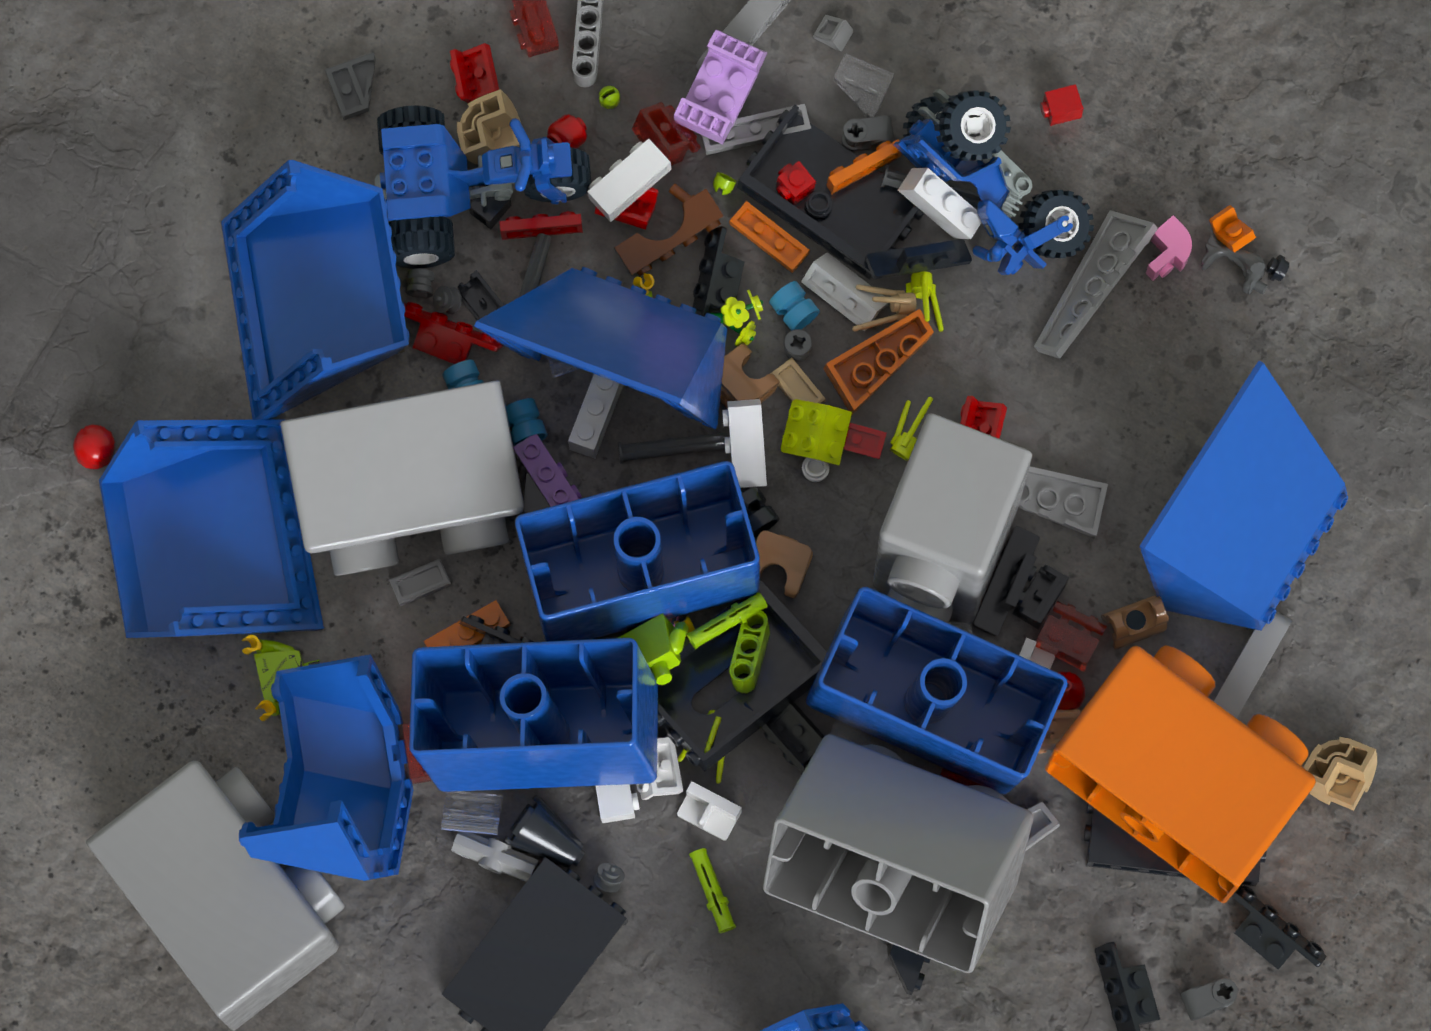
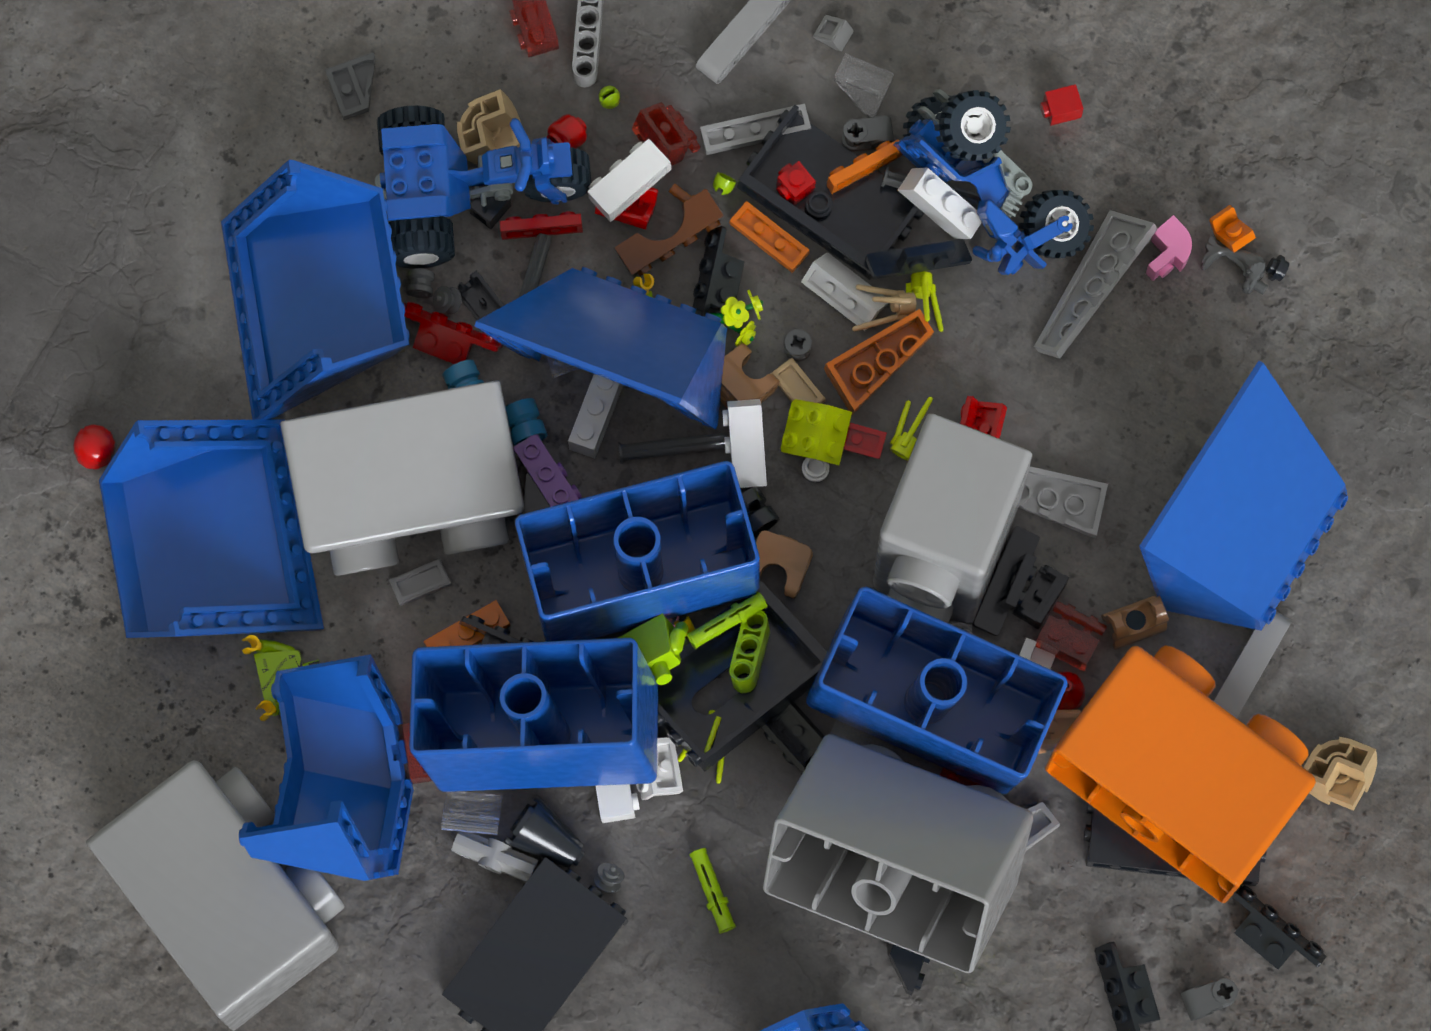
(474, 72): red bracket -> none
(709, 811): white panel -> none
(720, 87): lavender plate -> none
(796, 309): dark azure wheel -> none

